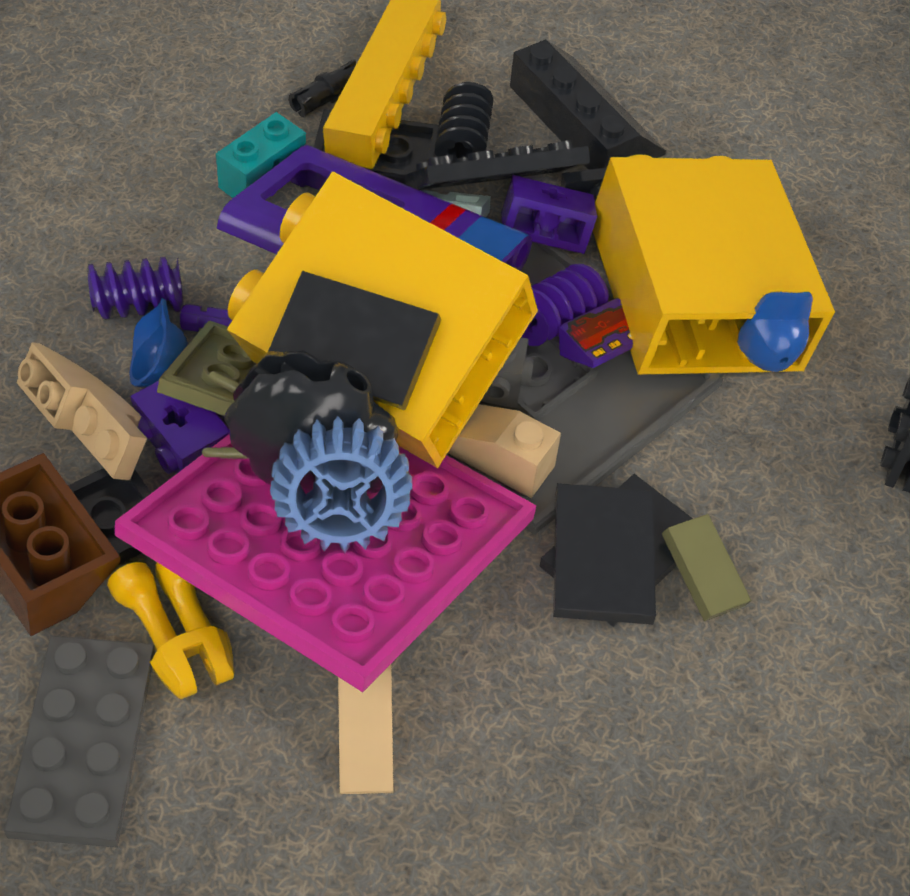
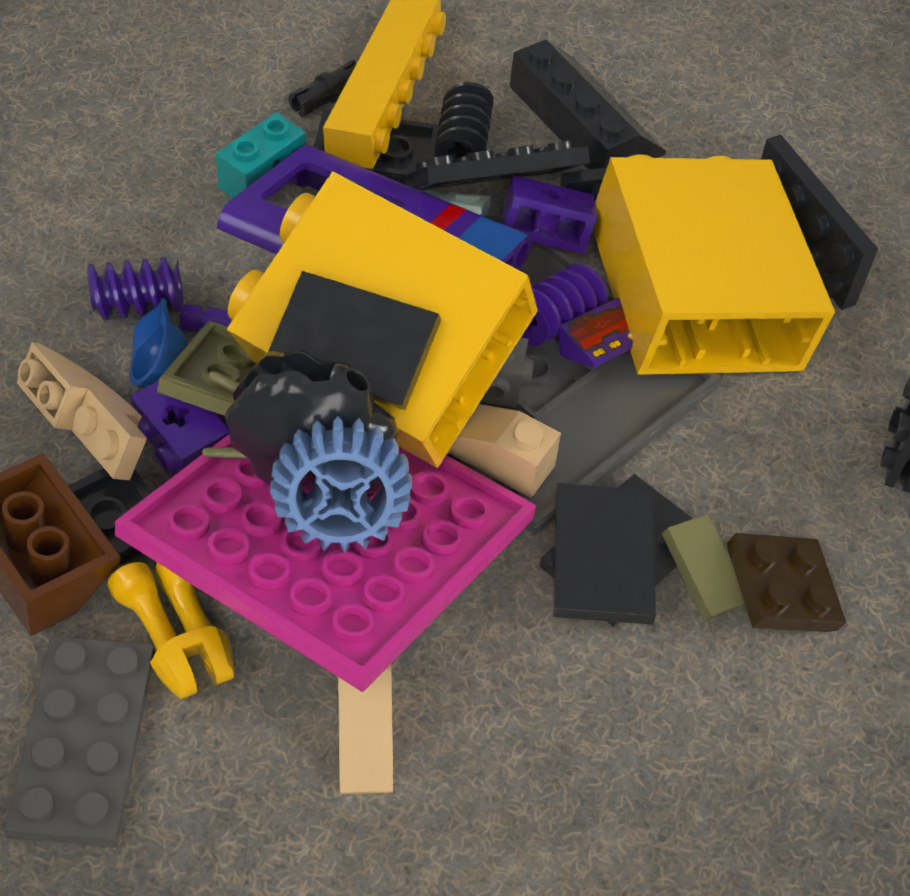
(777, 330): blue cap -> none
(785, 583): none -> dark brown plate
(834, 239): none -> black plate

